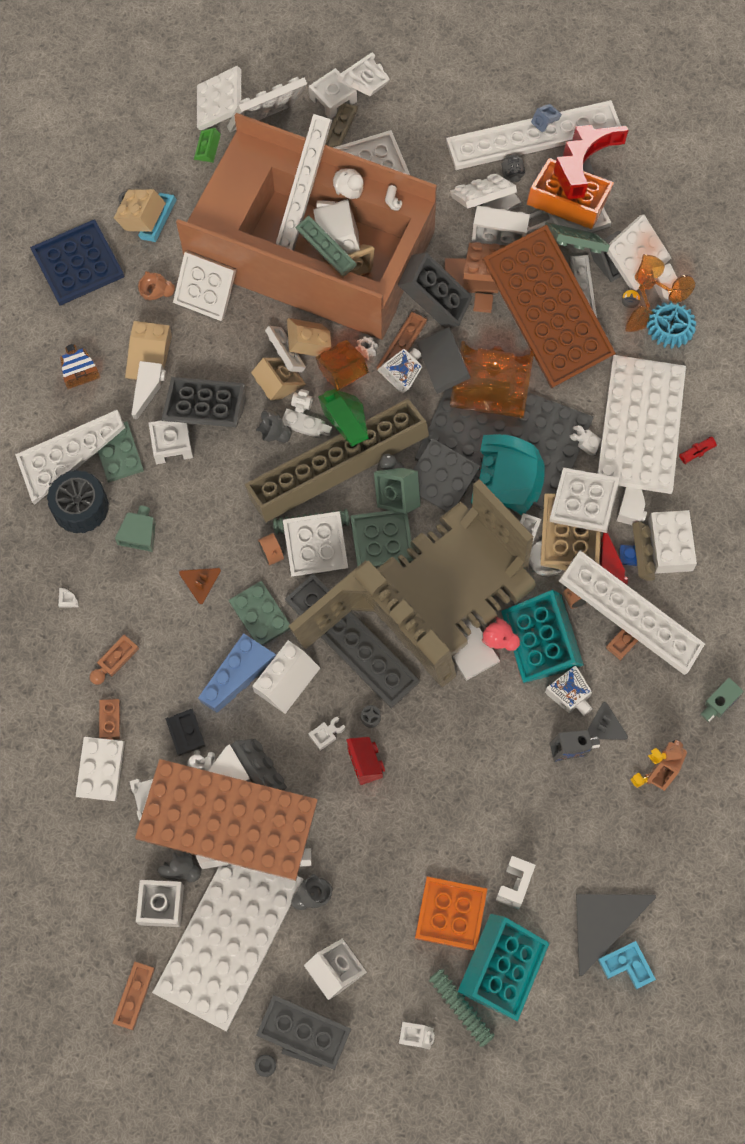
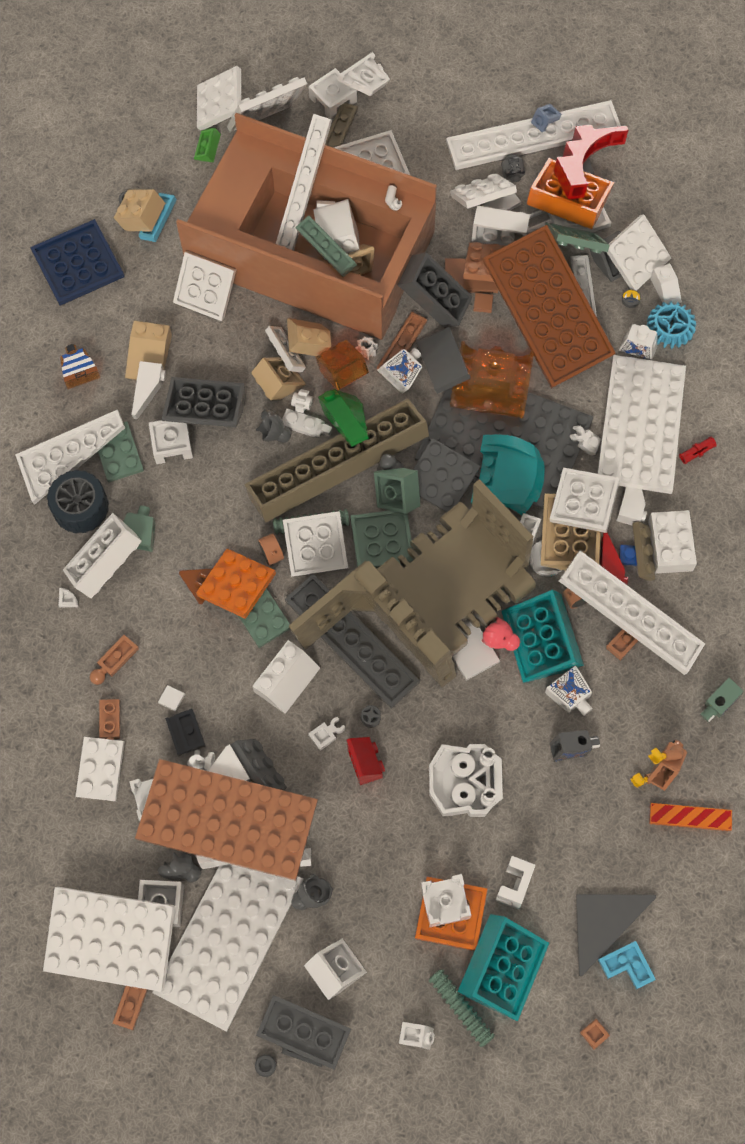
(101, 556): none -> white slope
(109, 938): none -> white plate
(158, 286): nougat piece -> none
(171, 698): none -> white tile
(236, 583): none -> orange plate
(238, 670): medium blue wedge -> none
(348, 183): white piece -> none
(445, 901): none -> white panel
(450, 780): none -> white brick
(594, 1034): none -> nougat tile
(606, 725): dark grey piece -> none
(640, 342): none -> white torso
(649, 269): clear orange plant -> none
(690, 817): none -> tile

